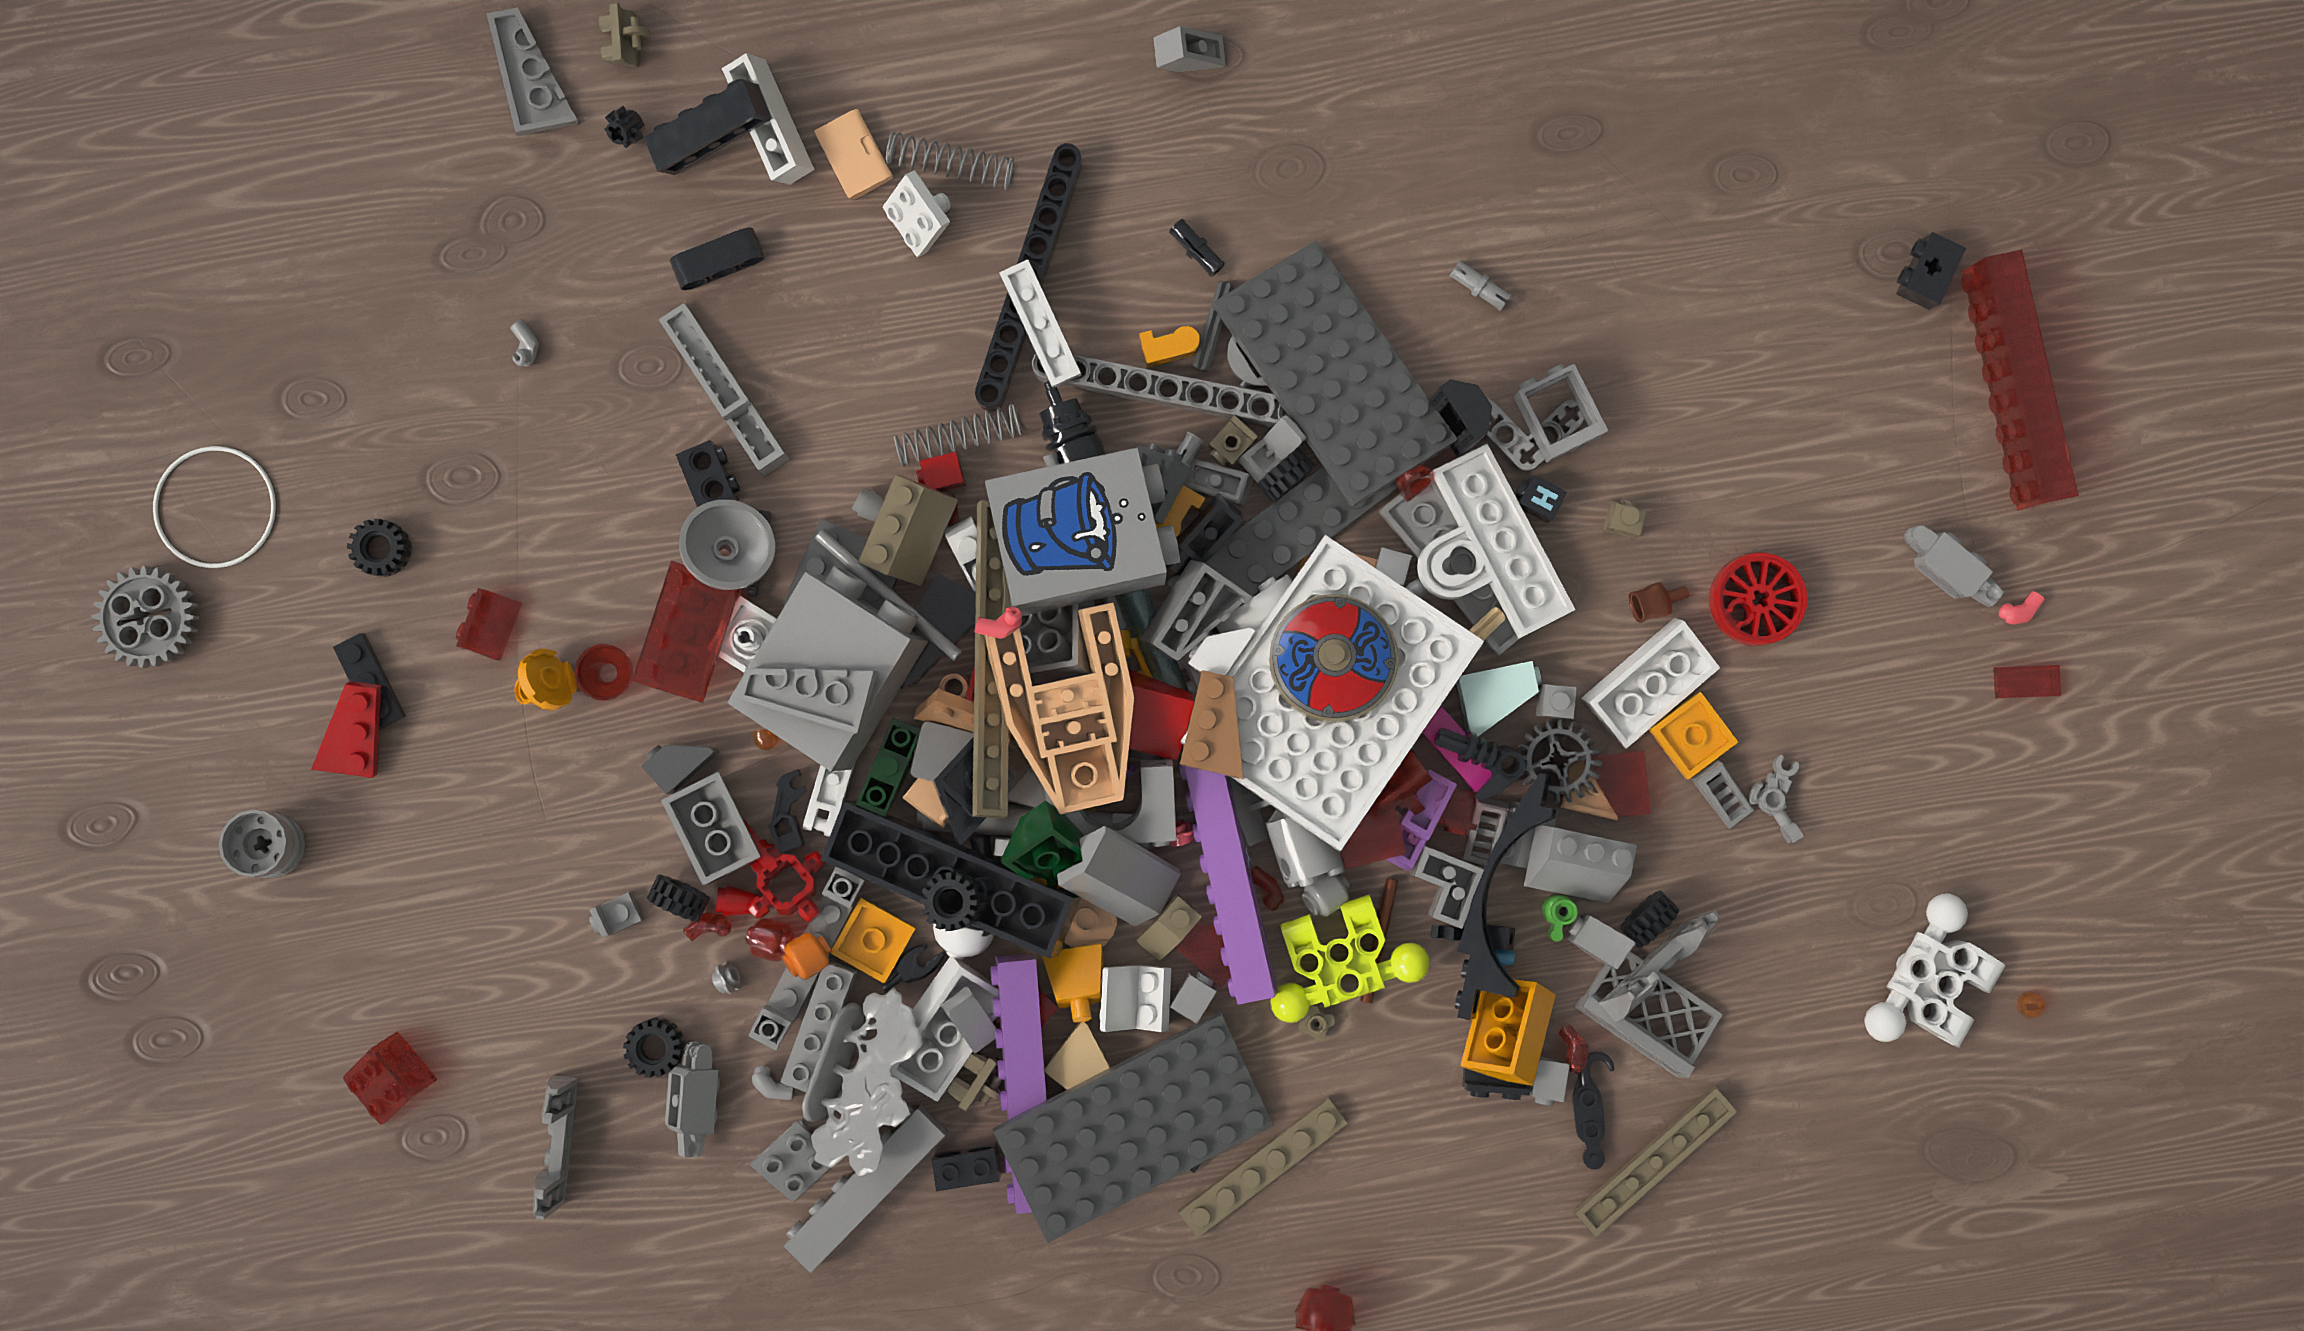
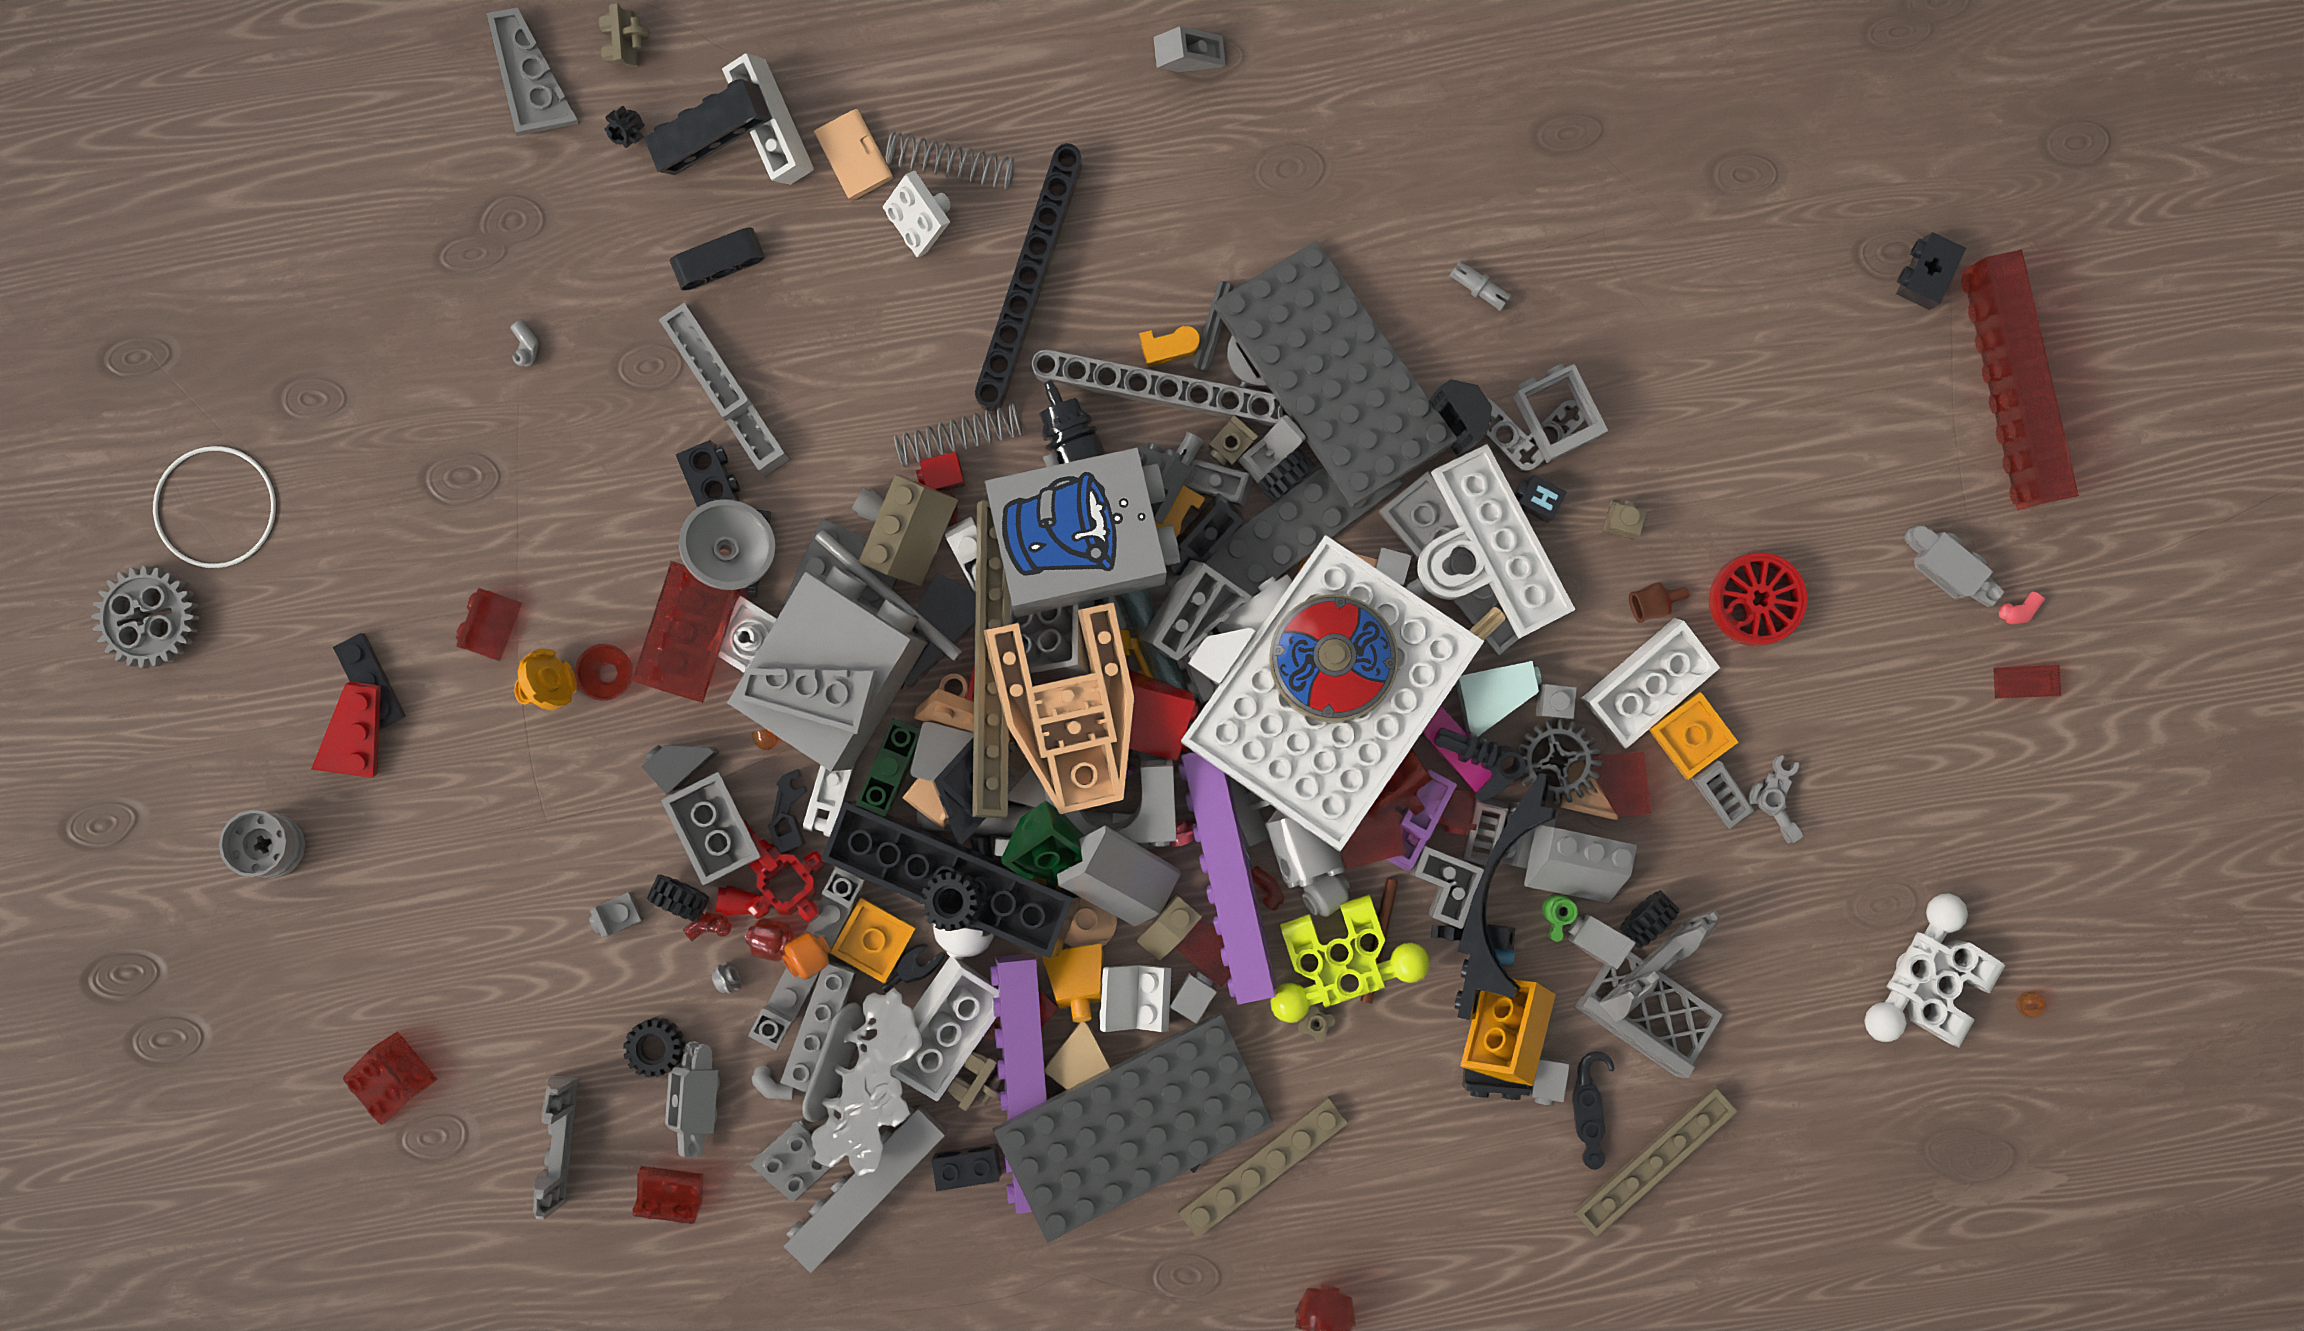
(361, 542): black tyre -> none
(668, 1195): none -> clear red bracket
(970, 1019): light grey slope -> none
(1002, 626): coral arm -> none
(1040, 323): white plate -> none
(1196, 247): black pin -> none
(1213, 729): medium nougat wing -> none
(1414, 482): clear red tile -> none
(1577, 1049): clear red arm -> none

